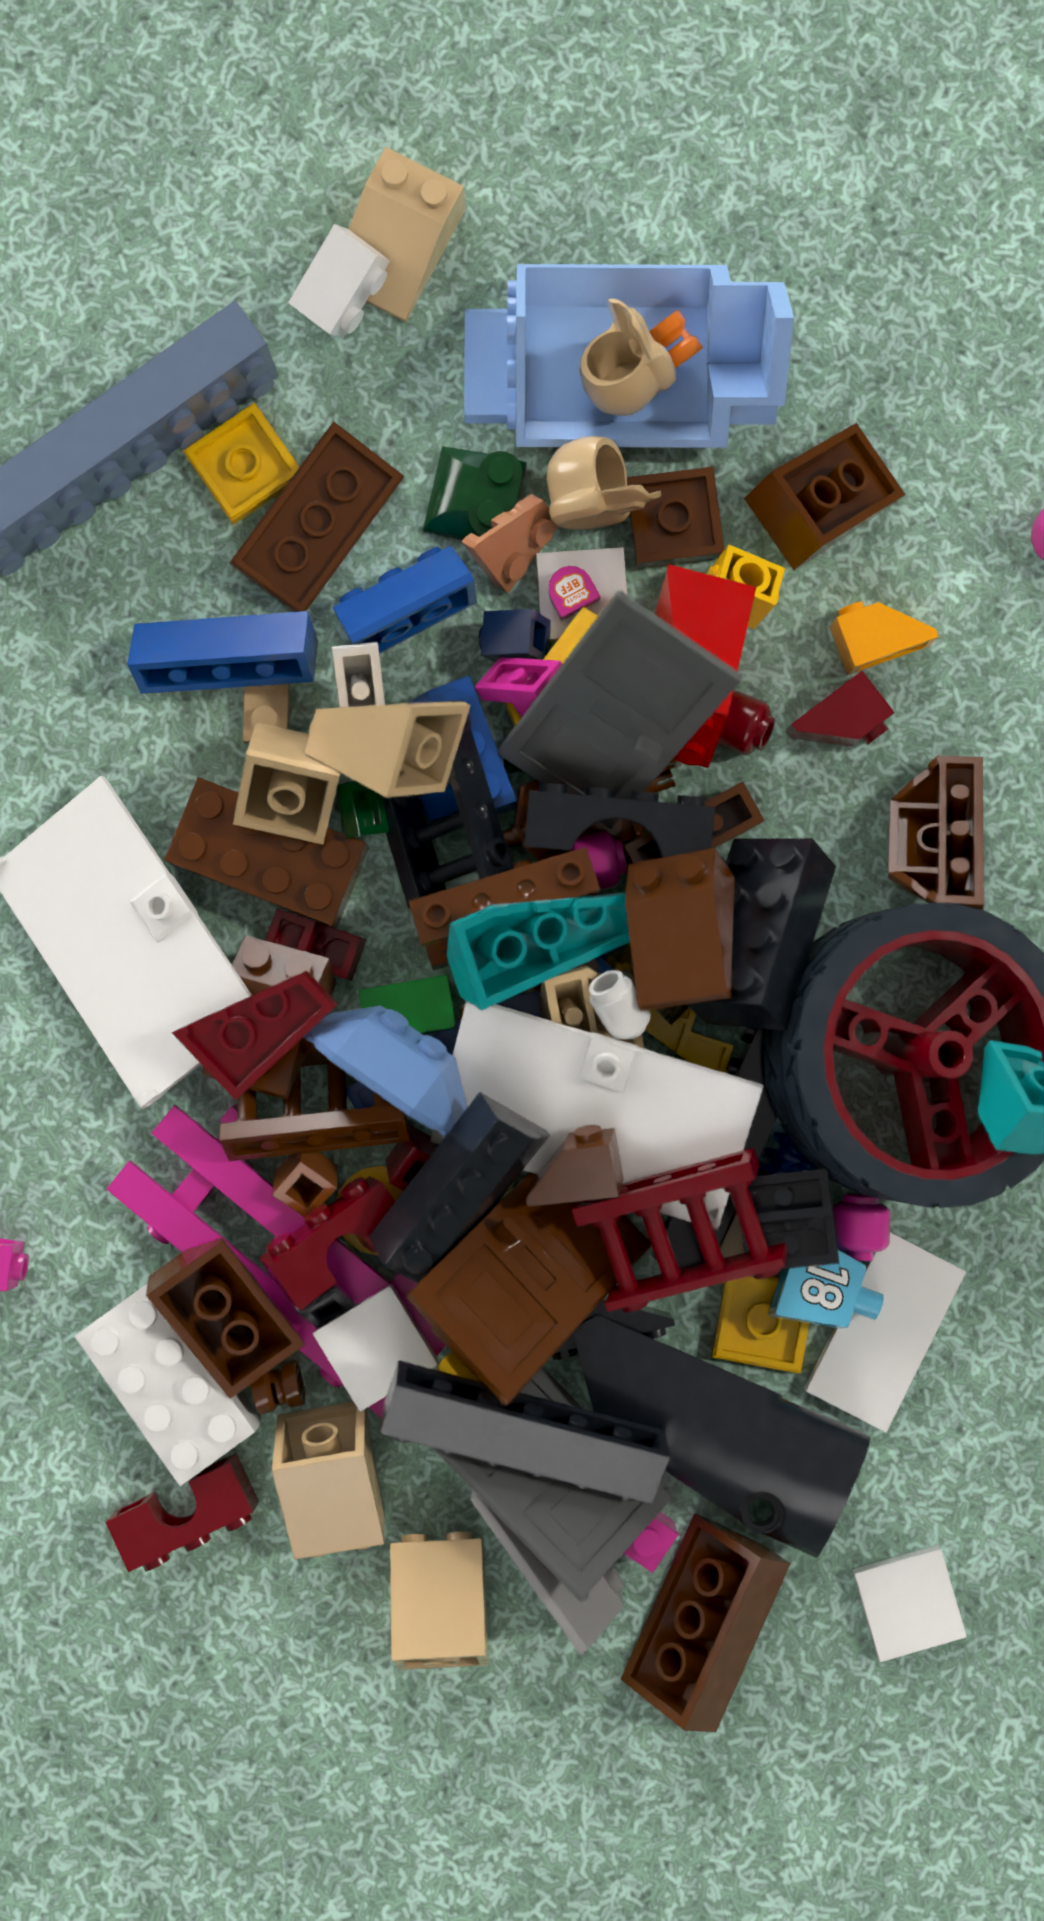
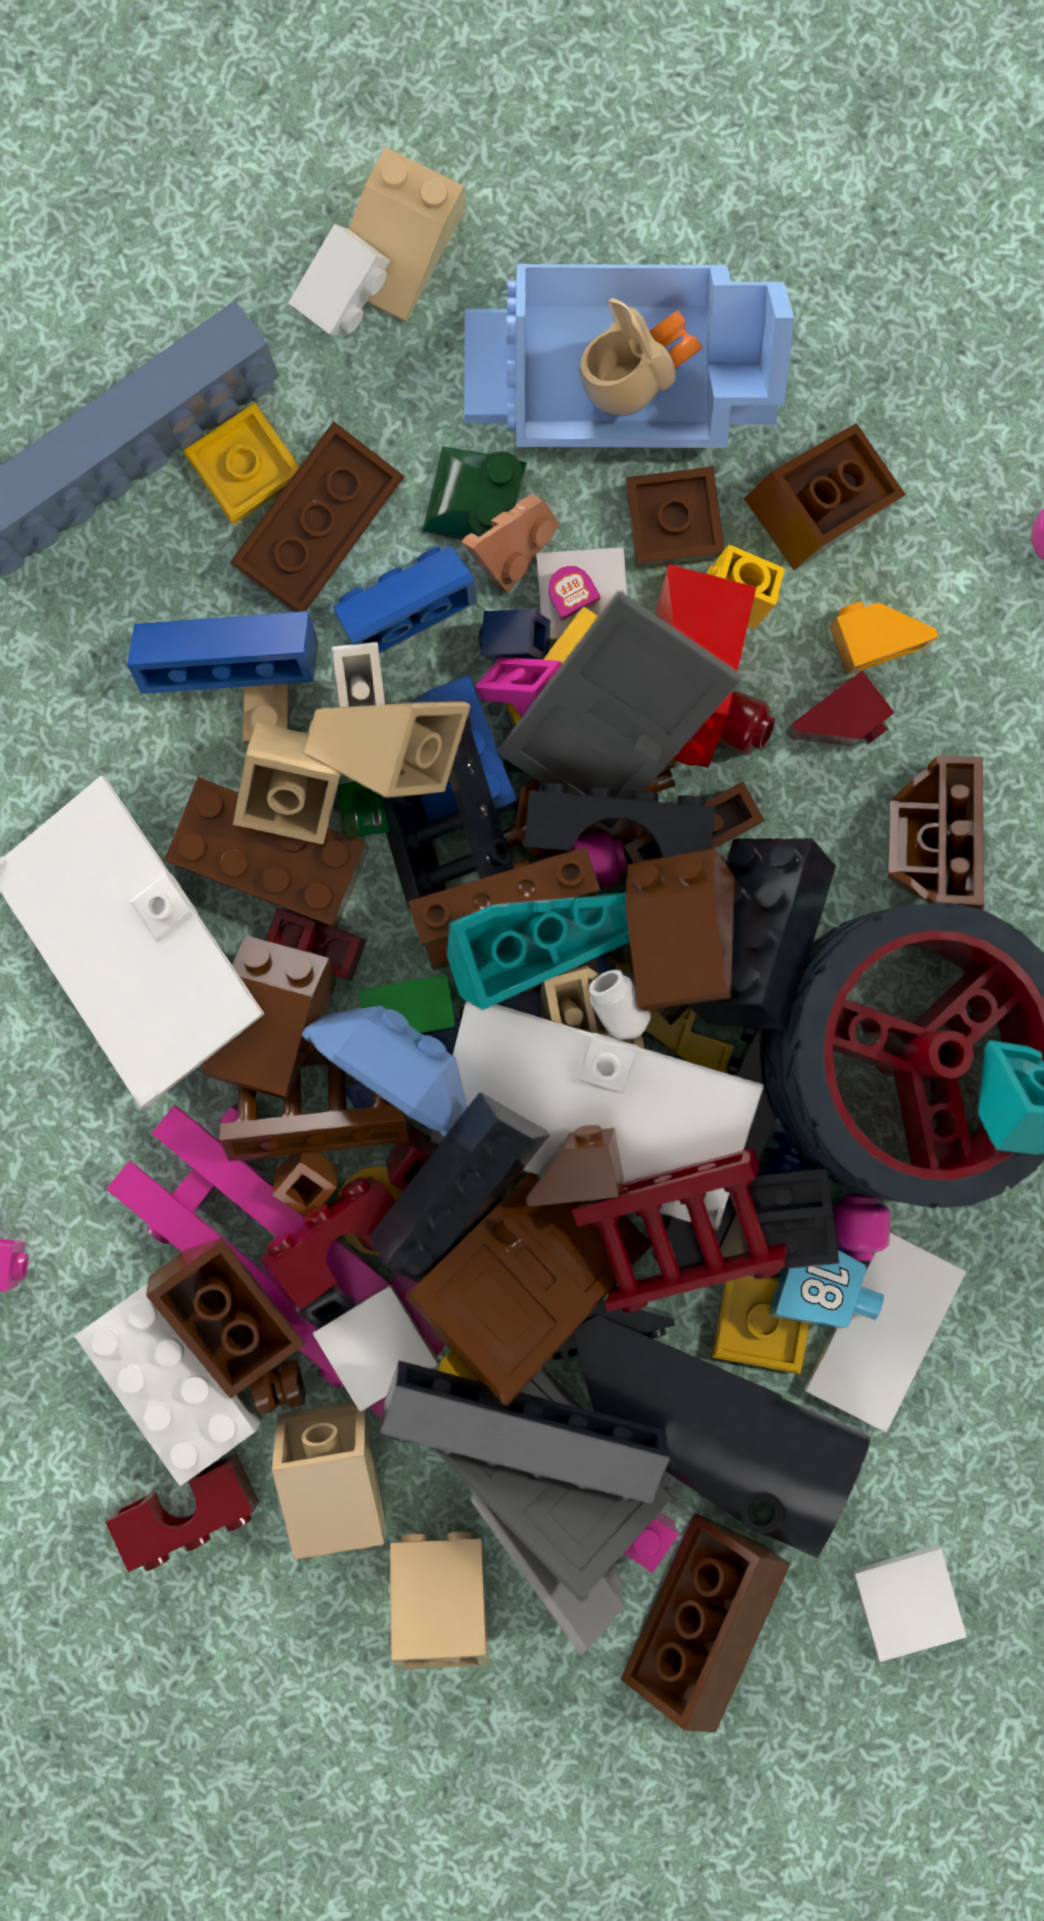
(256, 1032): dark red wing -> none
(591, 485): tan piece -> none

